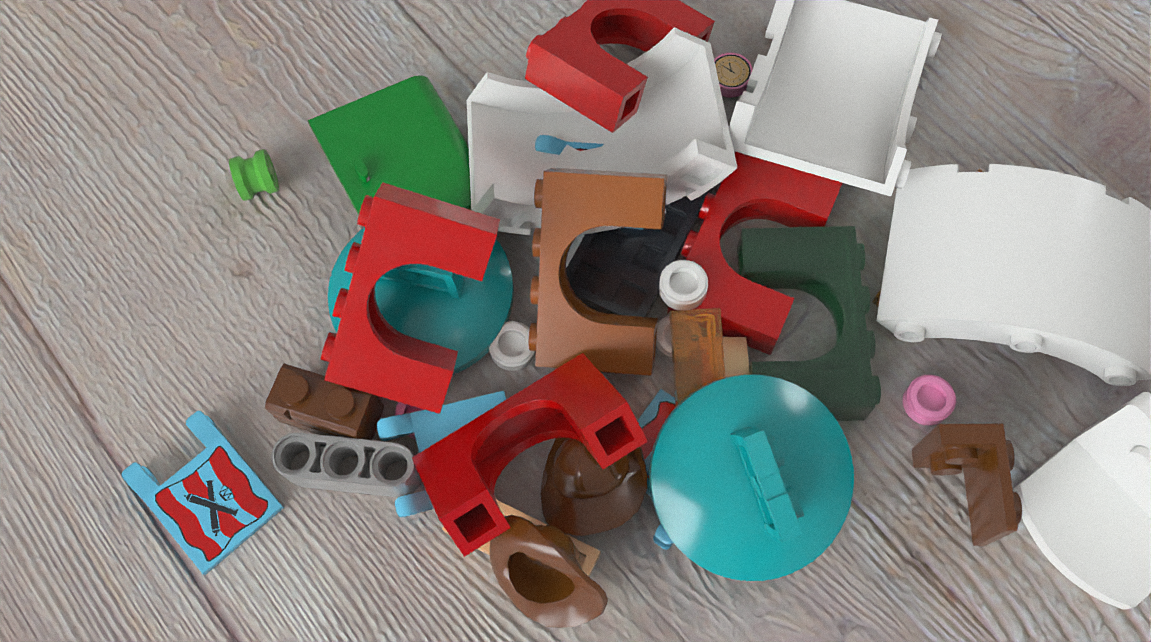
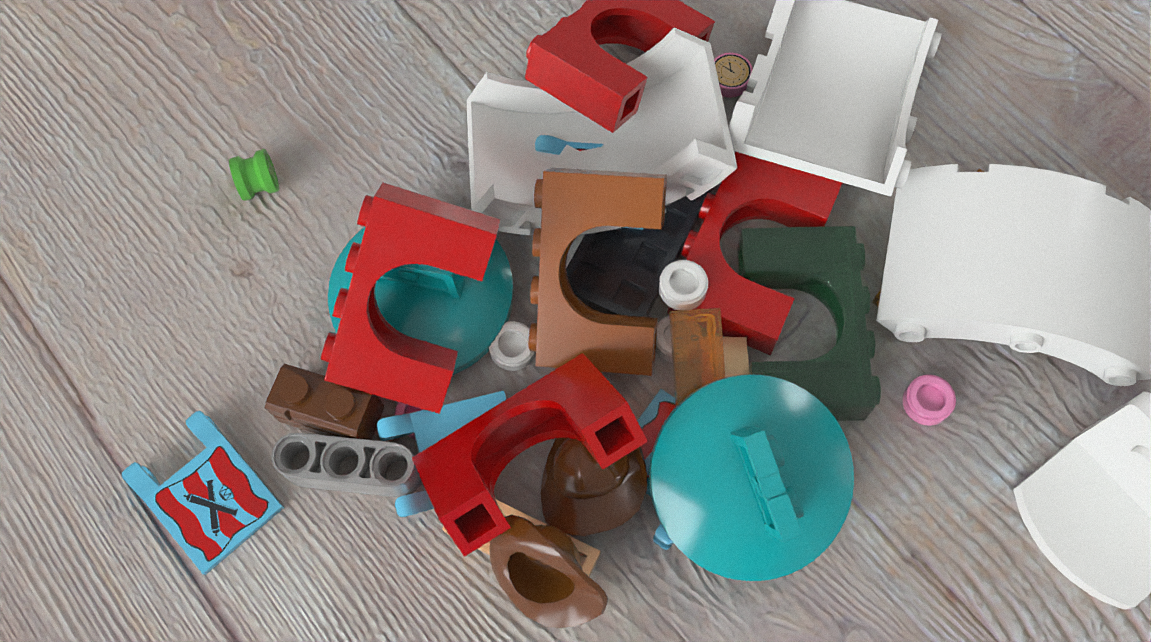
(397, 139): green door -> none
(987, 475): reddish brown bracket -> none

